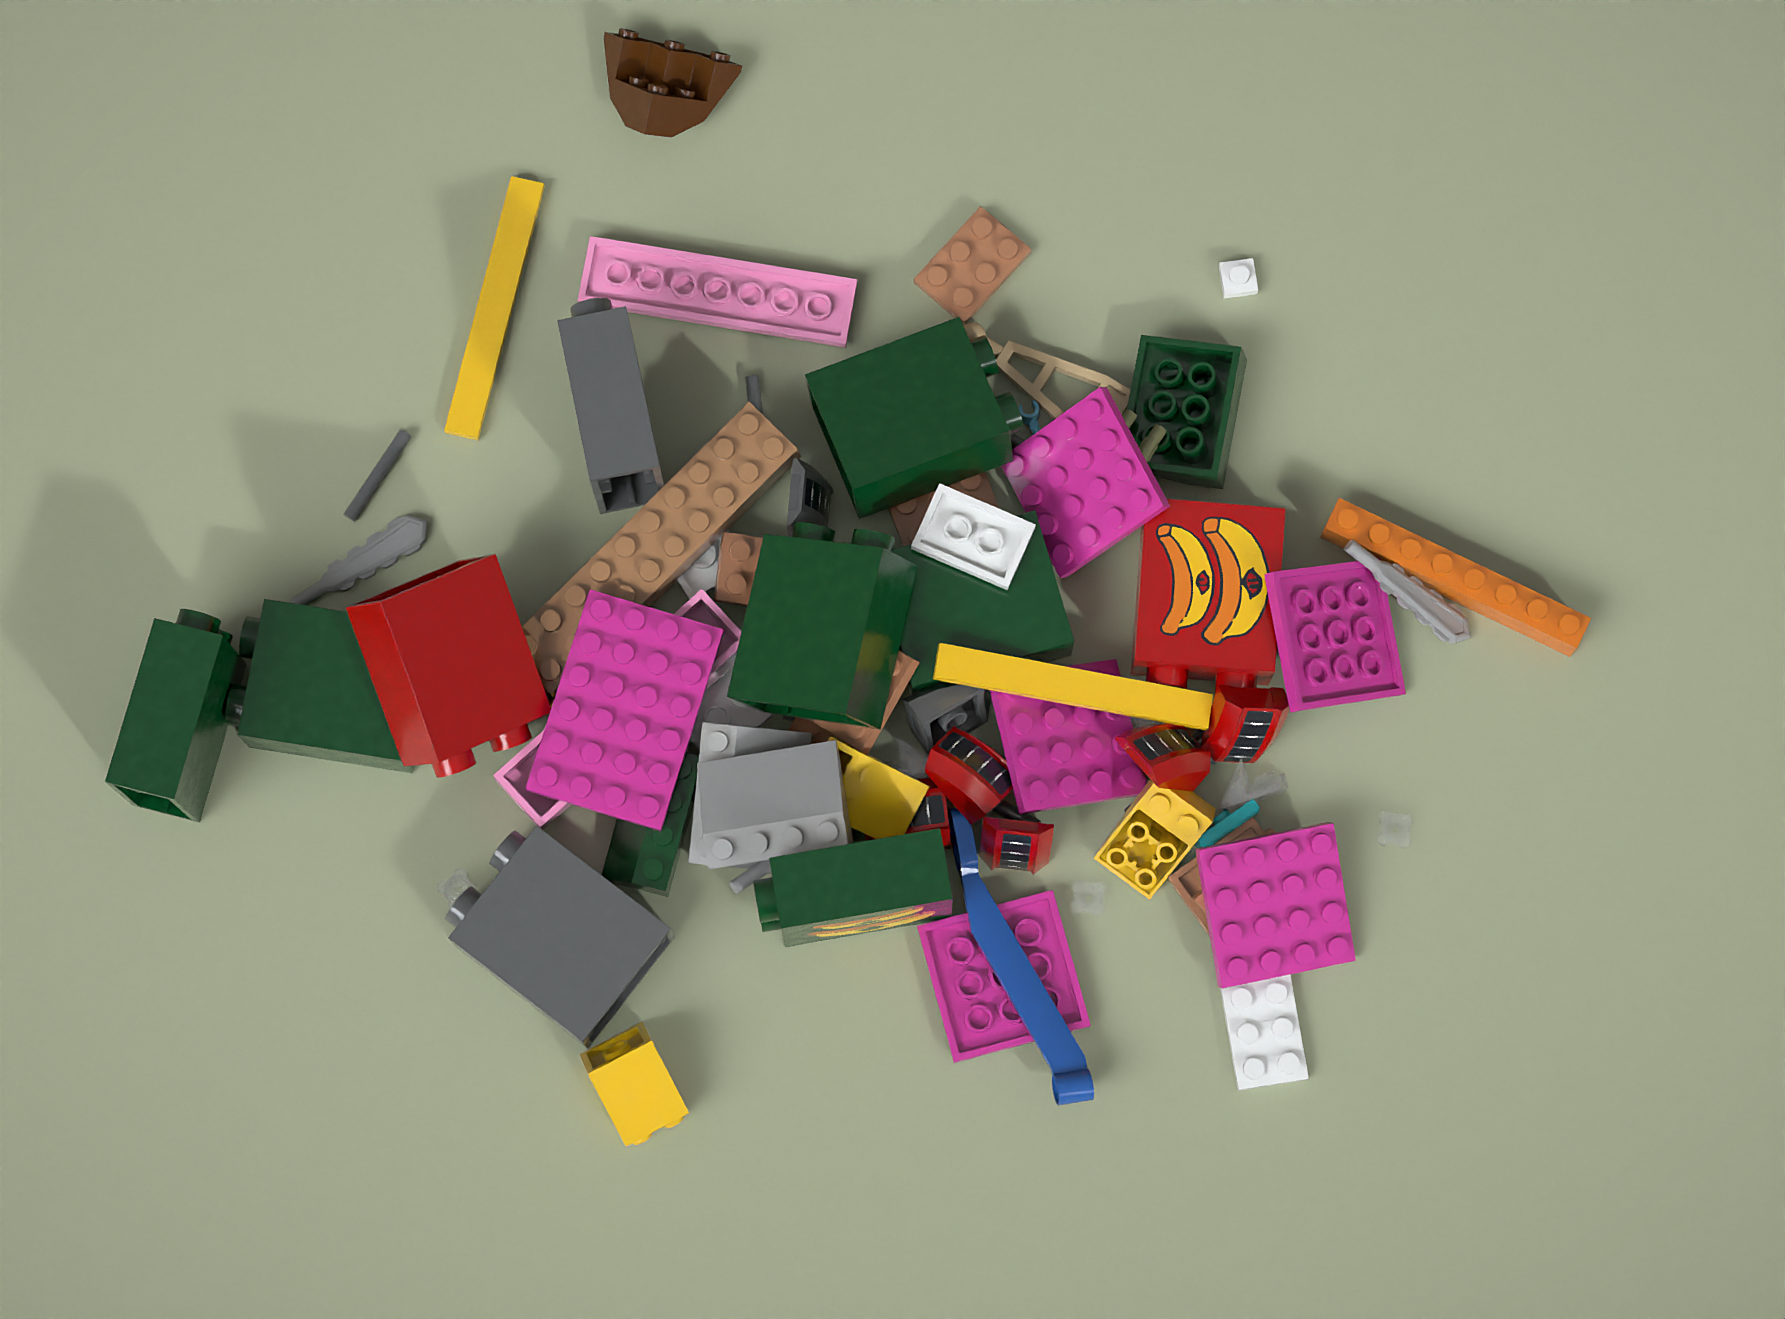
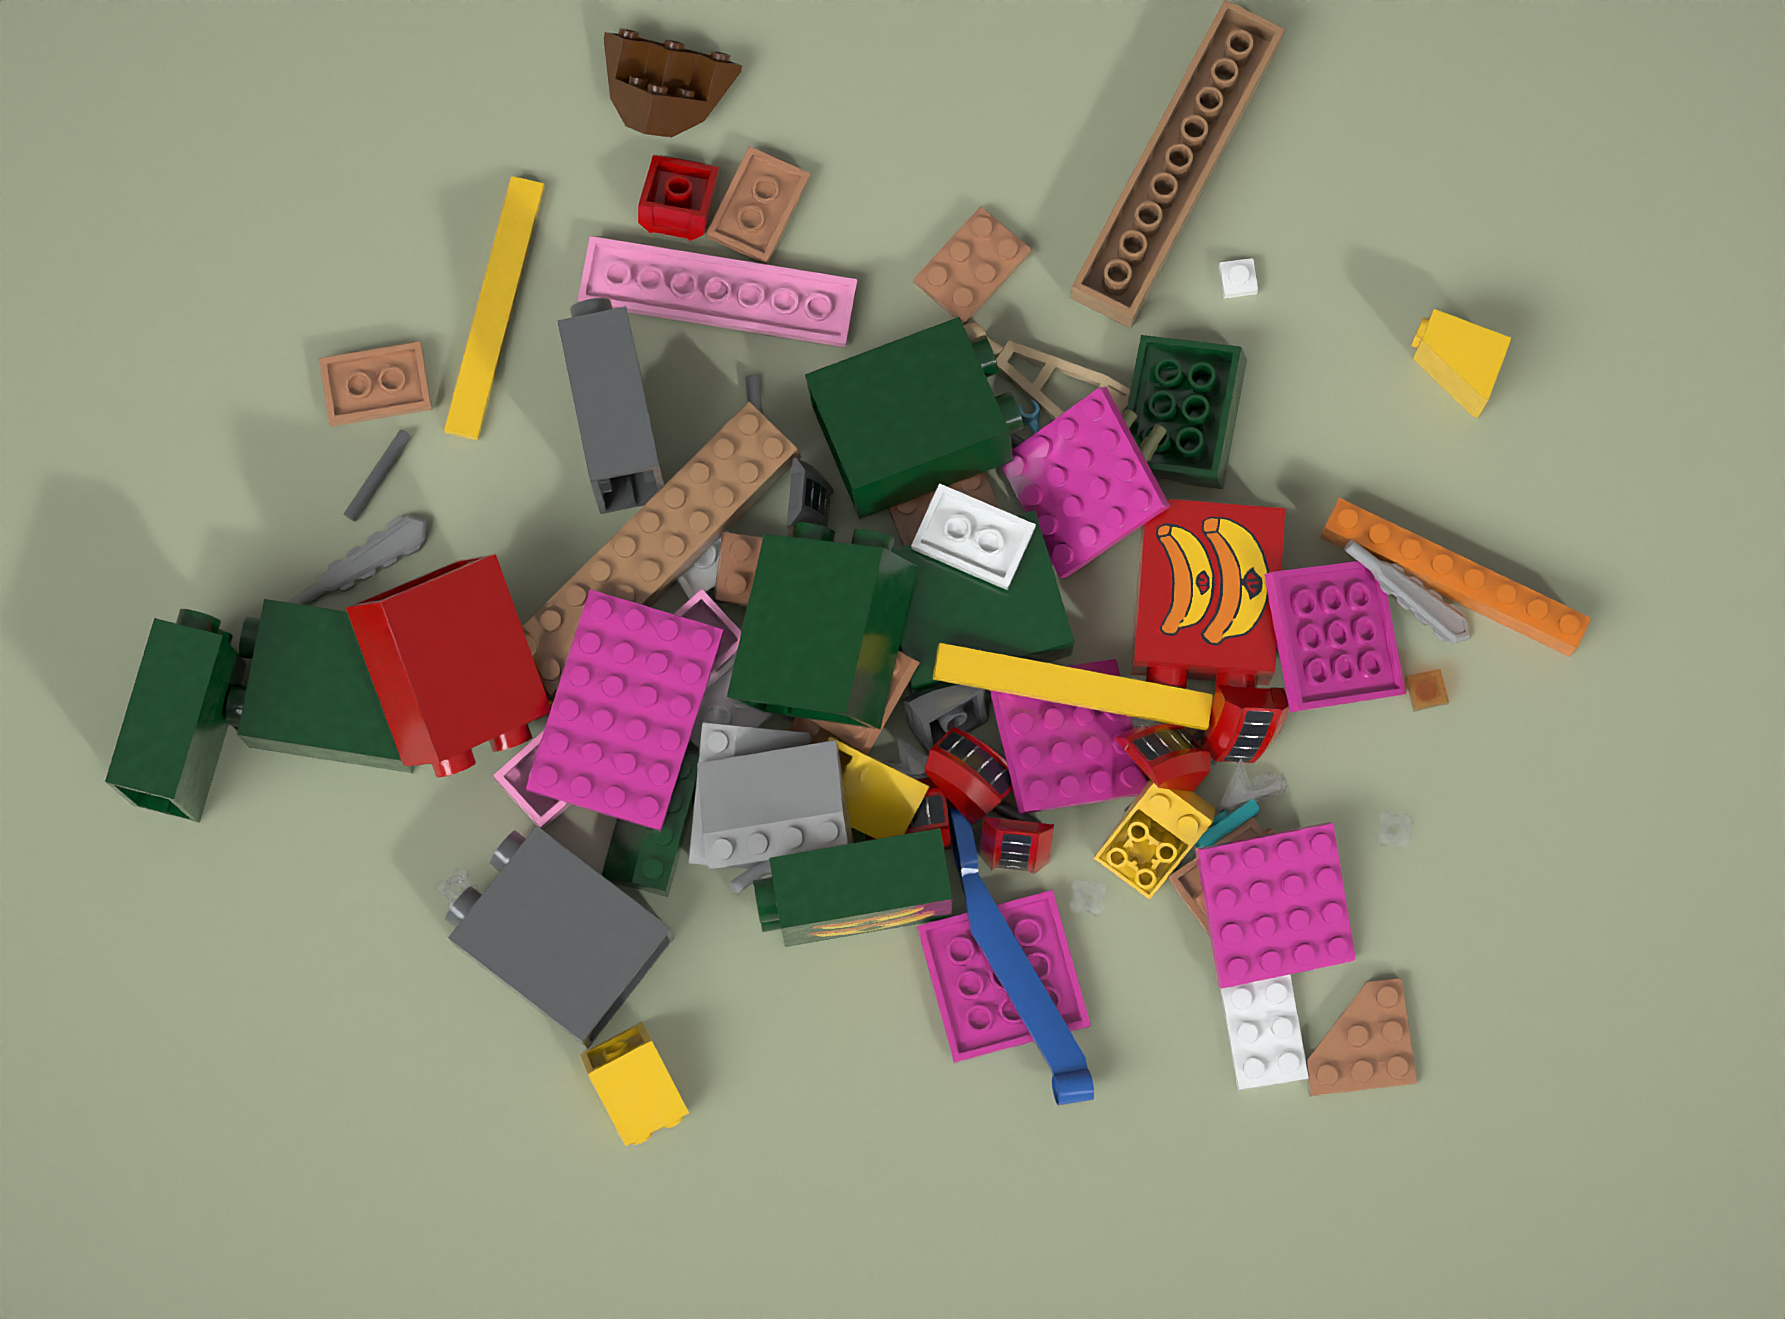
(375, 384): none -> nougat plate
(677, 197): none -> red slope
(758, 205): none -> nougat plate
(1177, 164): none -> medium nougat brick
(1366, 1044): none -> nougat plate
(1426, 690): none -> clear orange plate
(1460, 357): none -> yellow slope

